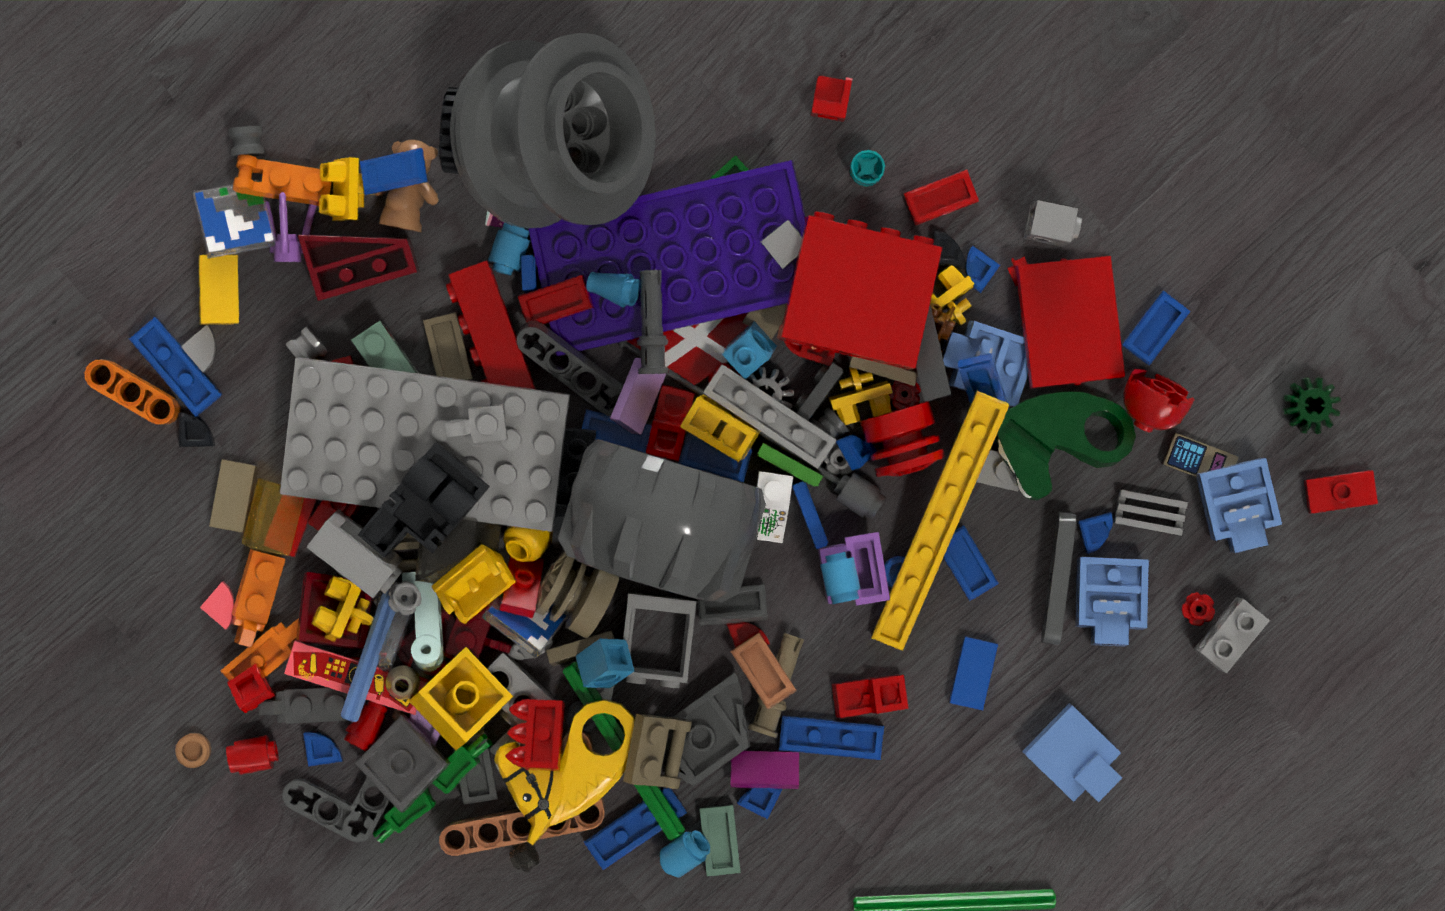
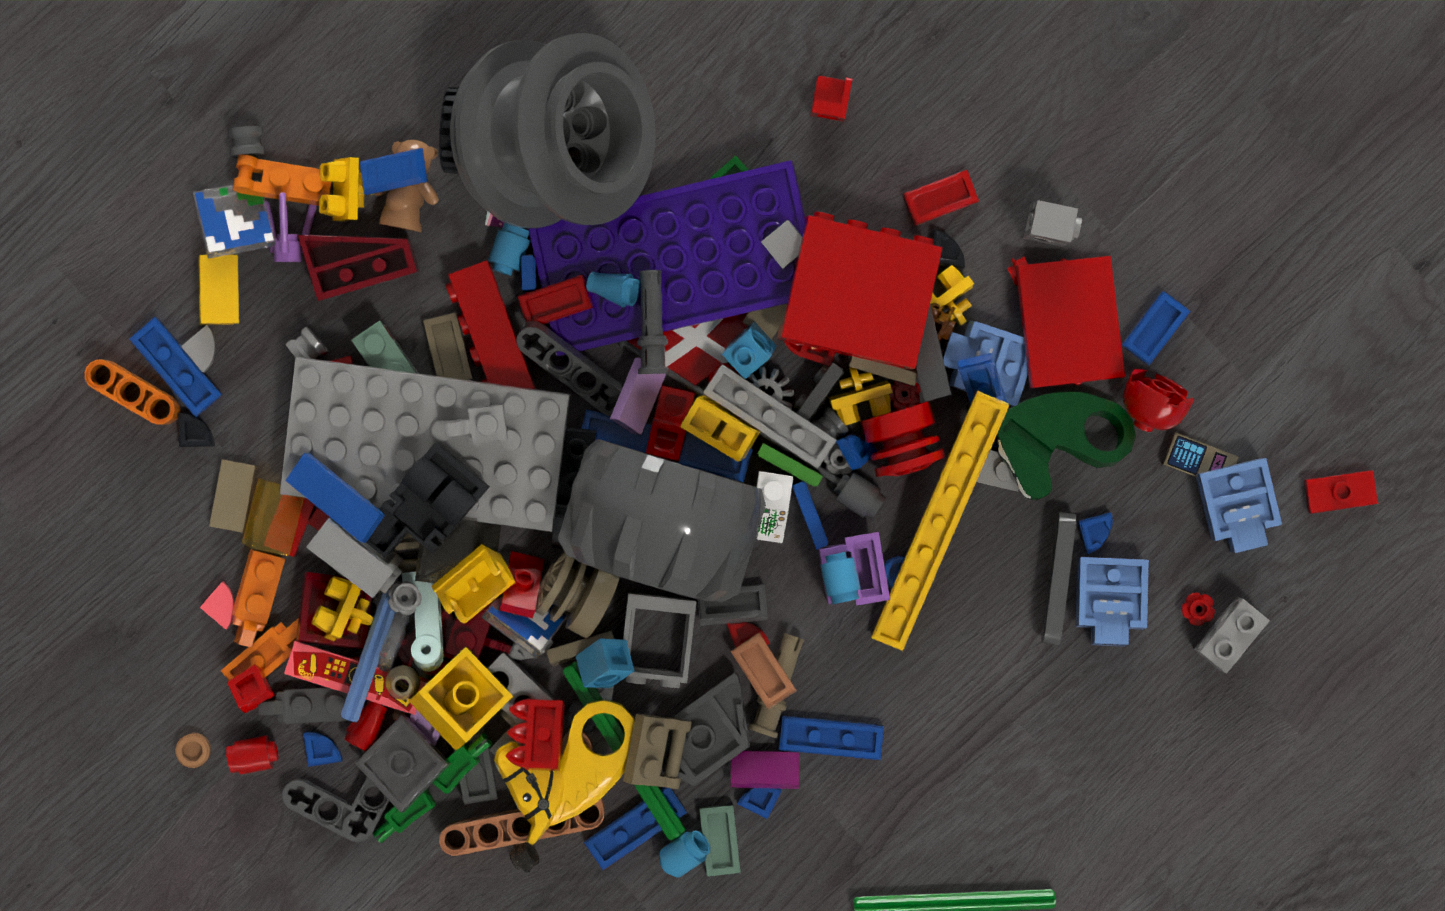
(335, 497): none -> blue tile
(526, 543): yellow head -> none
(869, 696): red slope -> none
(871, 165): teal wheel -> none
(968, 565): blue tile -> none
(973, 673): blue tile -> none
(979, 268): blue tile -> none
(1075, 755): medium blue piece -> none
(1179, 518): light grey tile -> none
(1311, 391): dark green gear -> none

